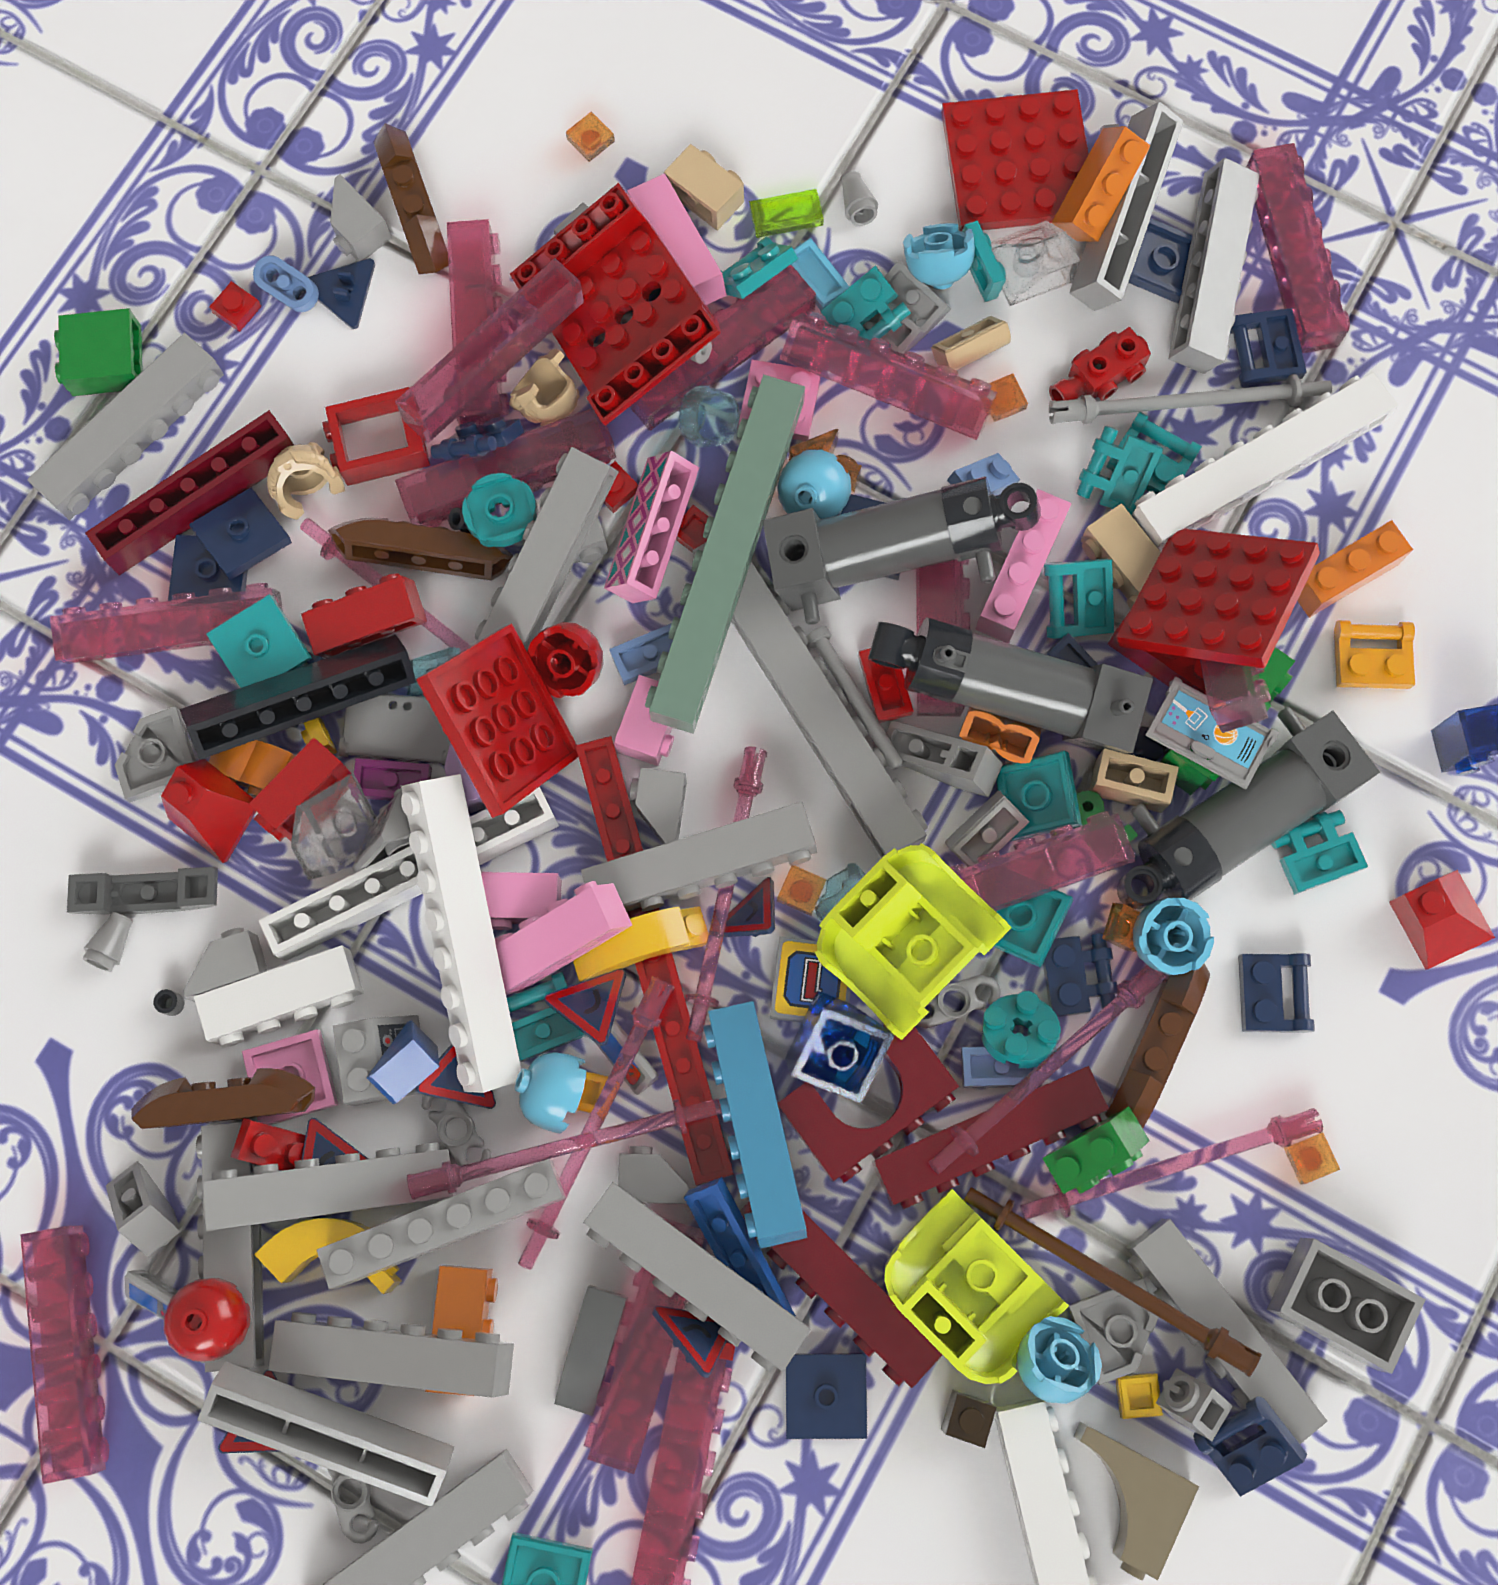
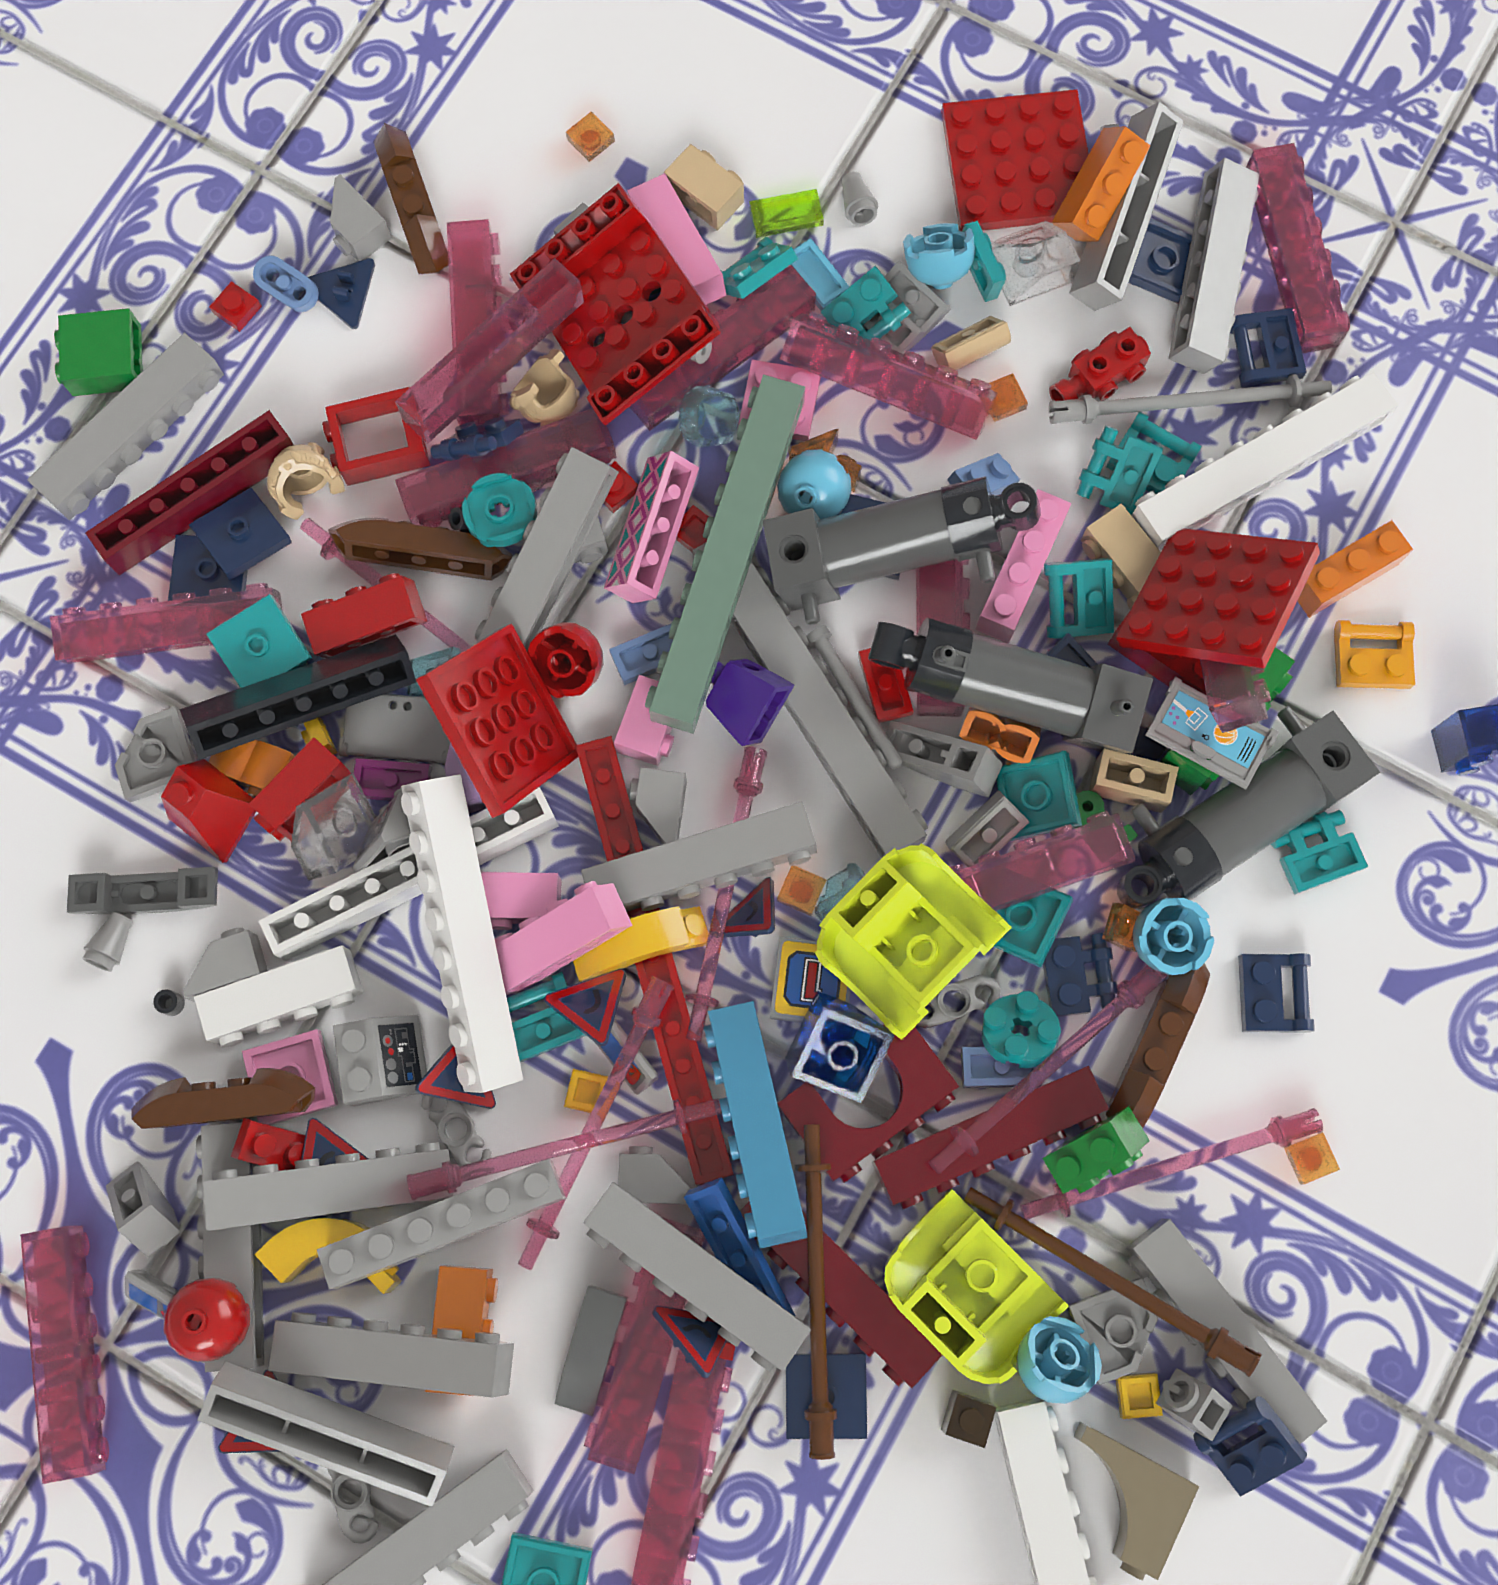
(405, 1063): slope -> none
(550, 1090): medium azure cylinder -> none
(747, 699): none -> dark purple torso
(820, 1411): none -> reddish brown bar
(1346, 1304): light grey brick -> none
(1441, 919): red slope -> none

